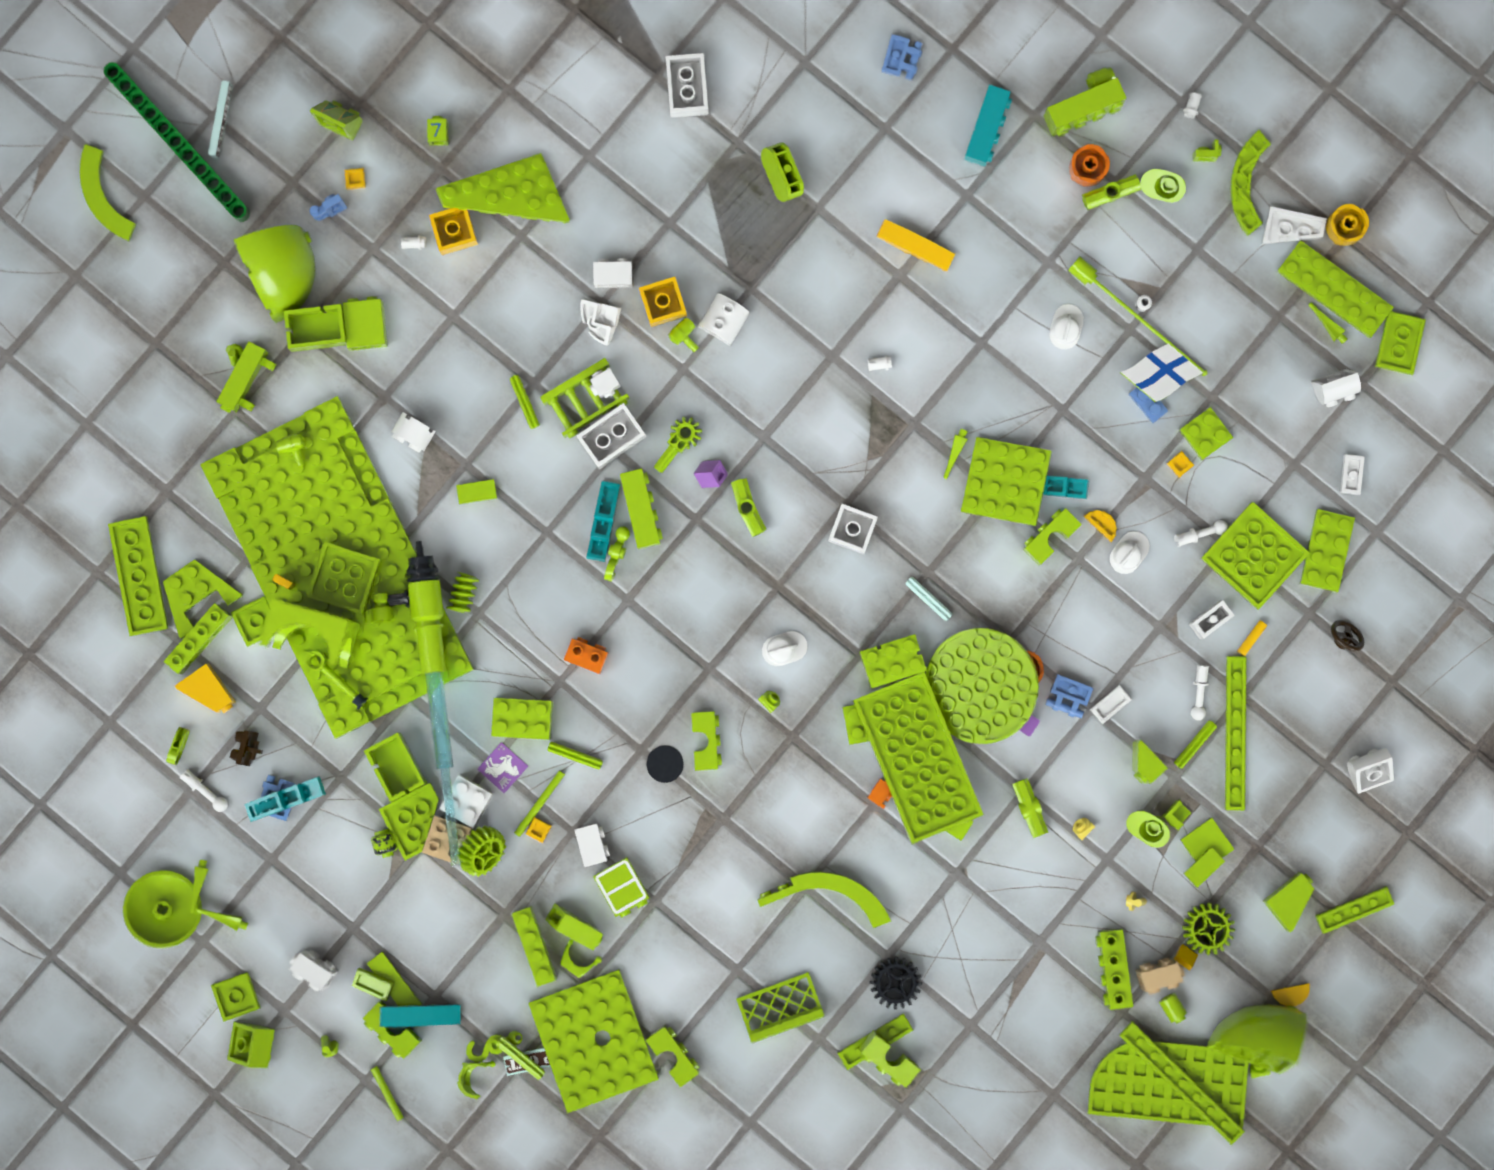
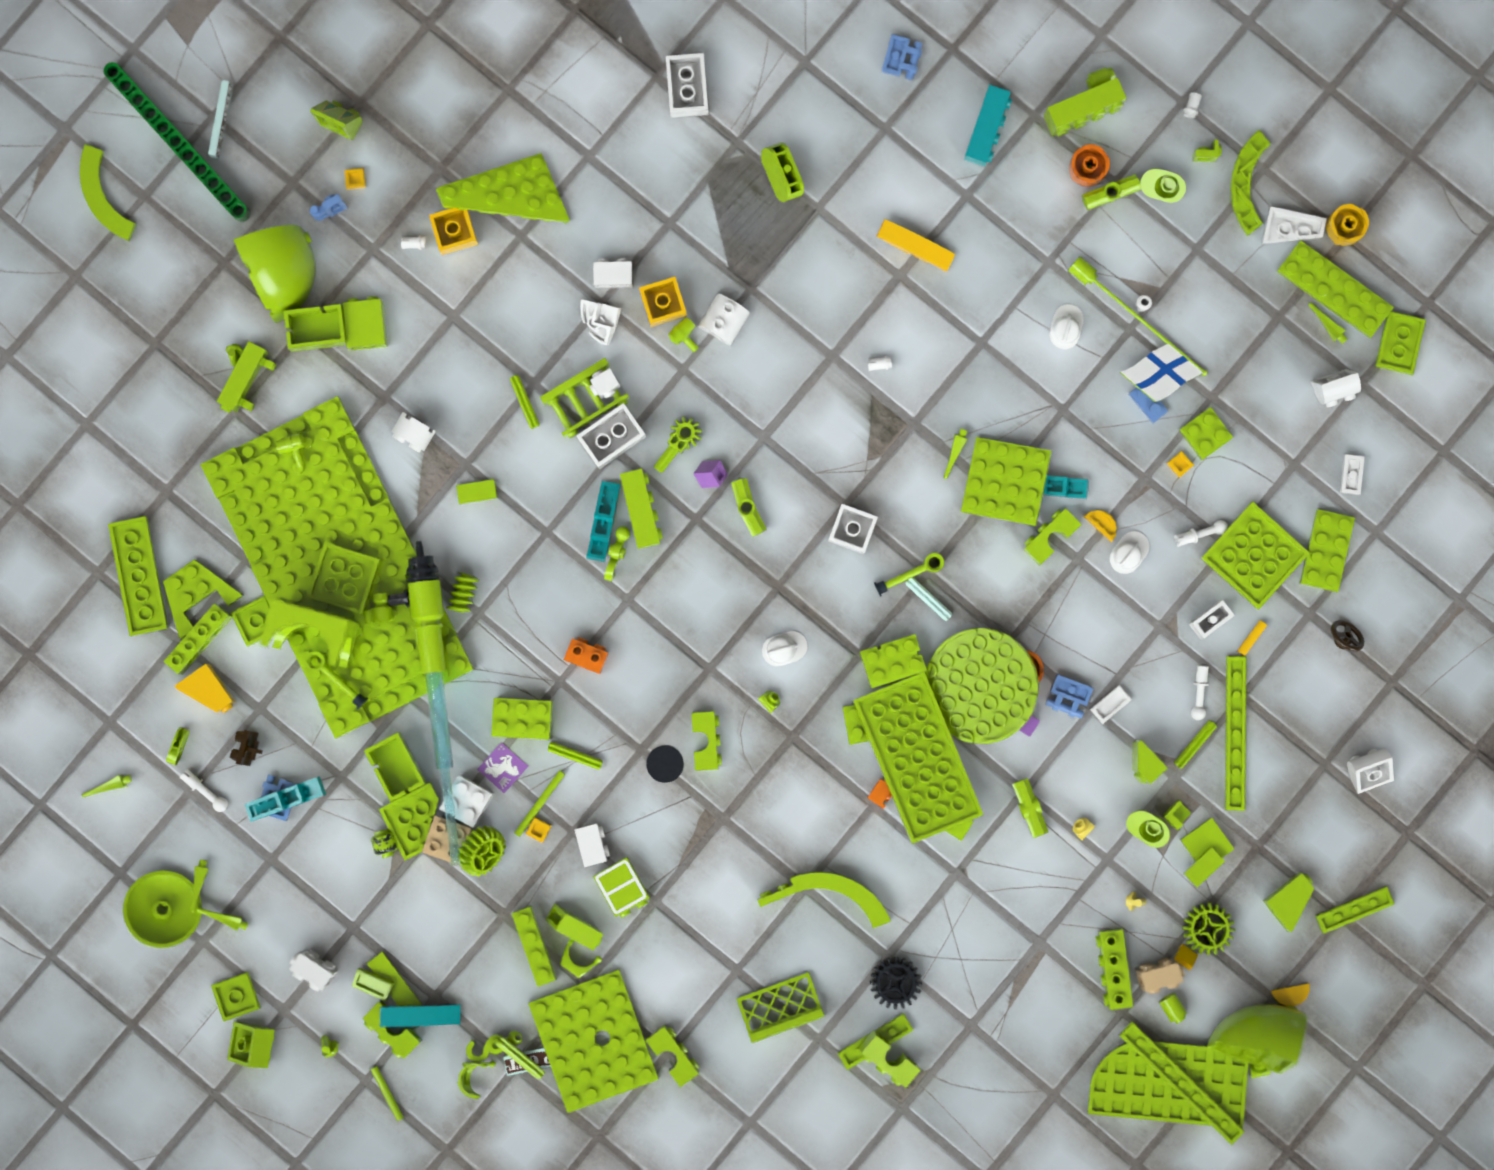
(117, 782): none -> lime piece
(283, 582): yellow tile -> none
(437, 131): lime brick -> none
(883, 587): none -> lime piece

